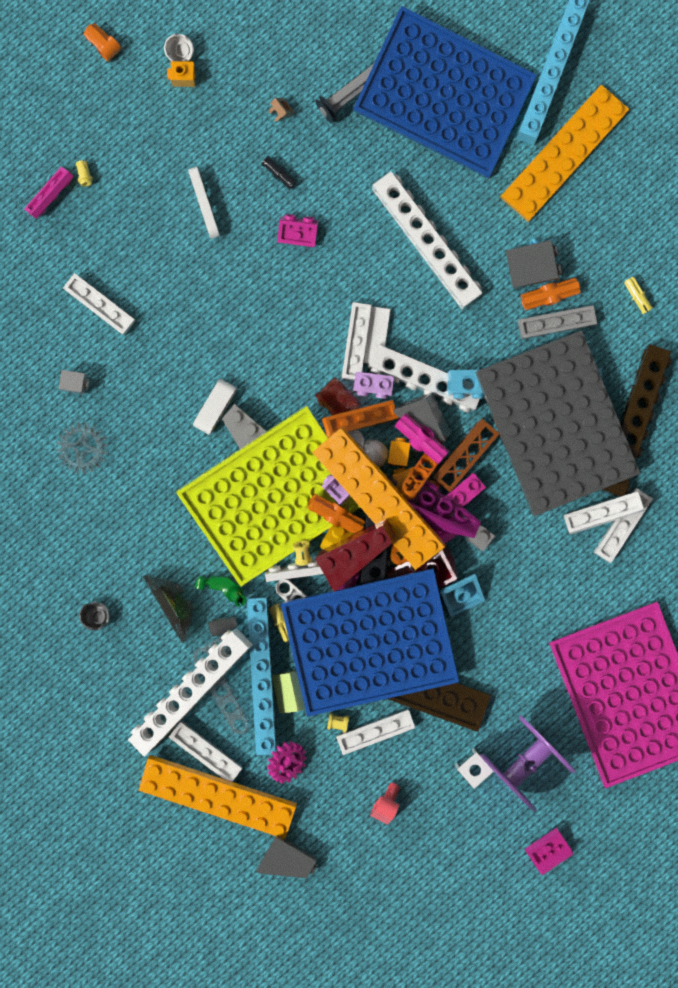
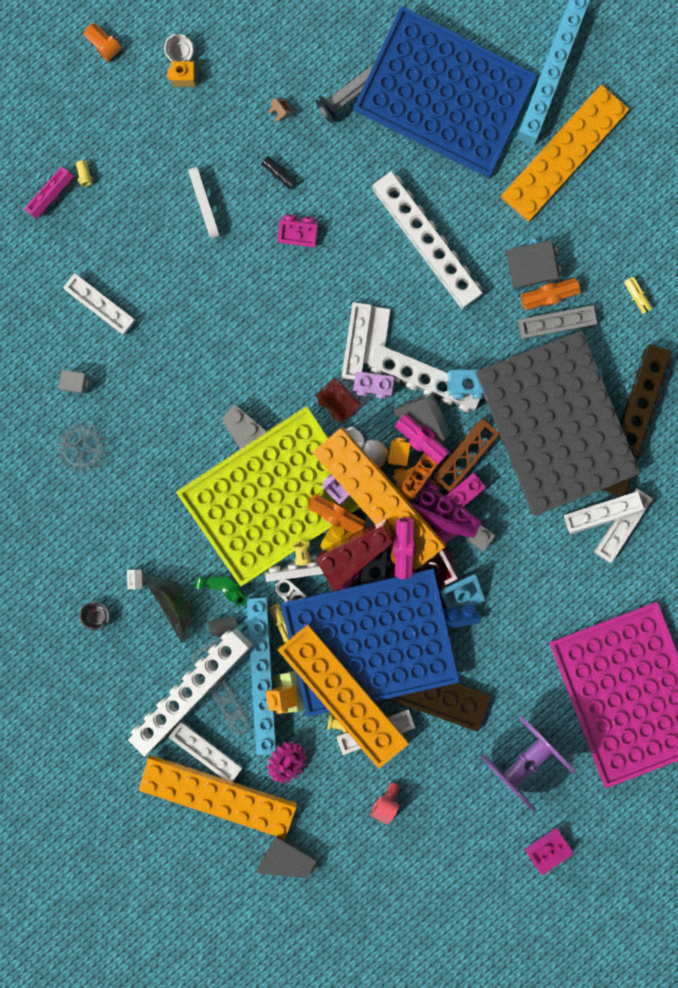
(134, 579): none -> white plate
(215, 406): white beam -> none
(281, 698): none -> light orange brick
(343, 696): none -> light orange plate
(360, 418): orange gear -> none
(404, 548): none -> dark pink piece
(461, 616): none -> blue plate
(464, 769): white piece -> none

